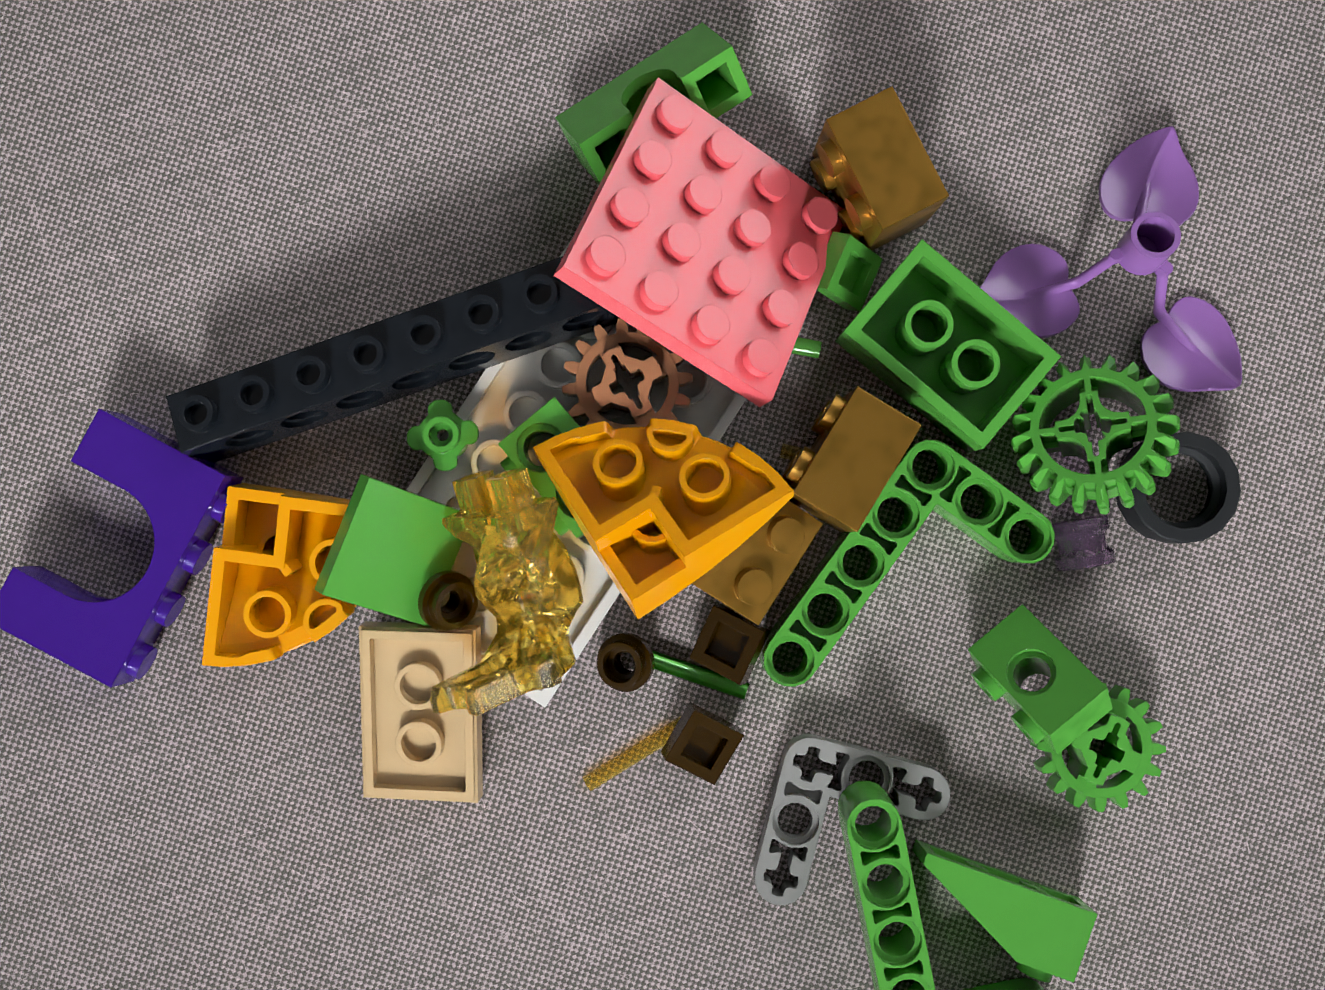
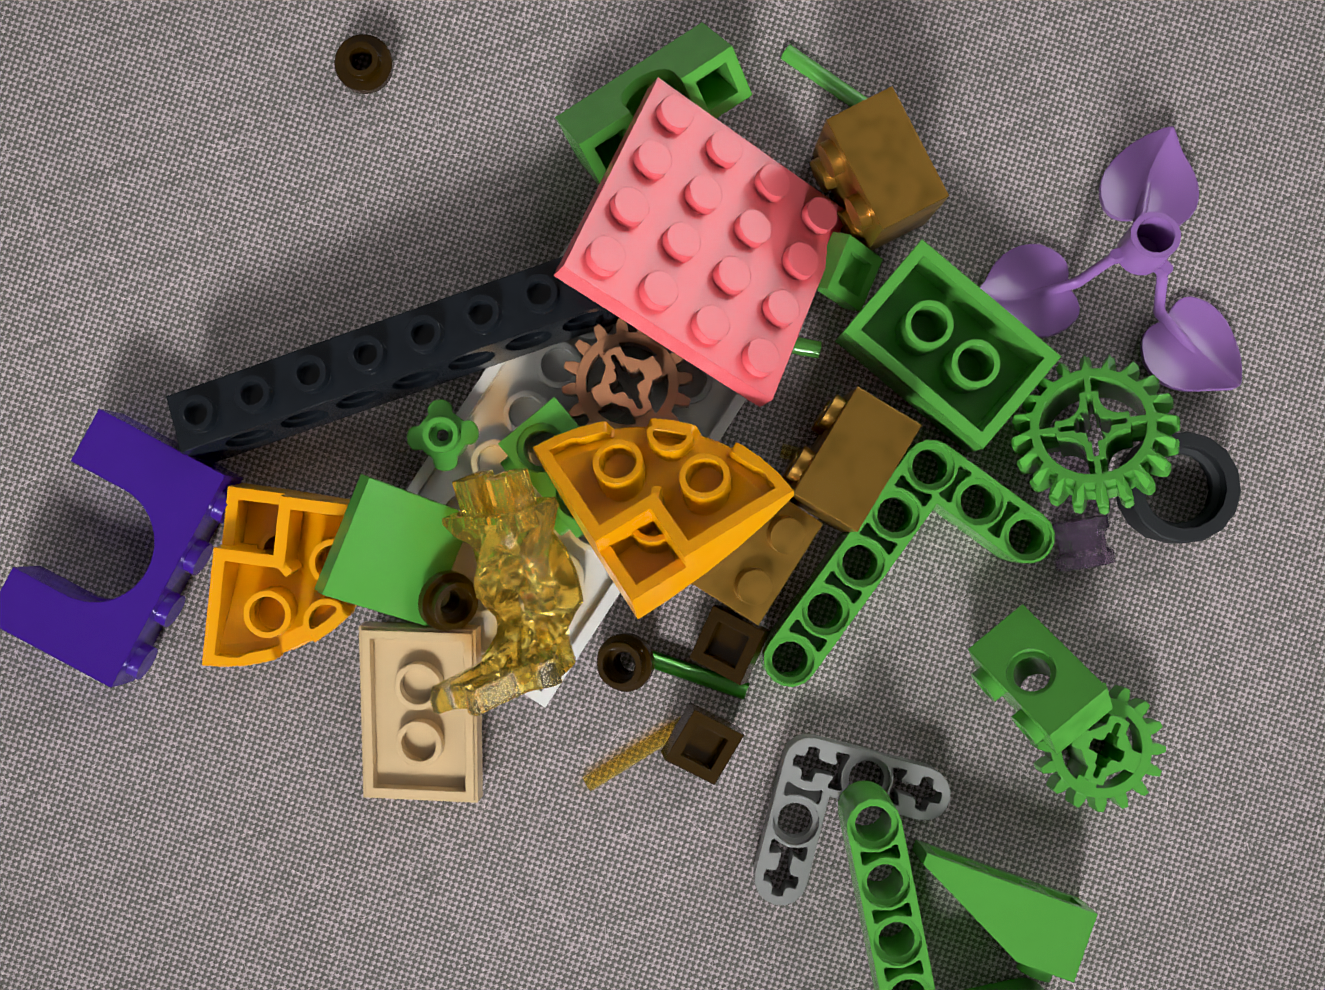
(373, 77): none -> dark brown plate
(821, 76): none -> bright green piece

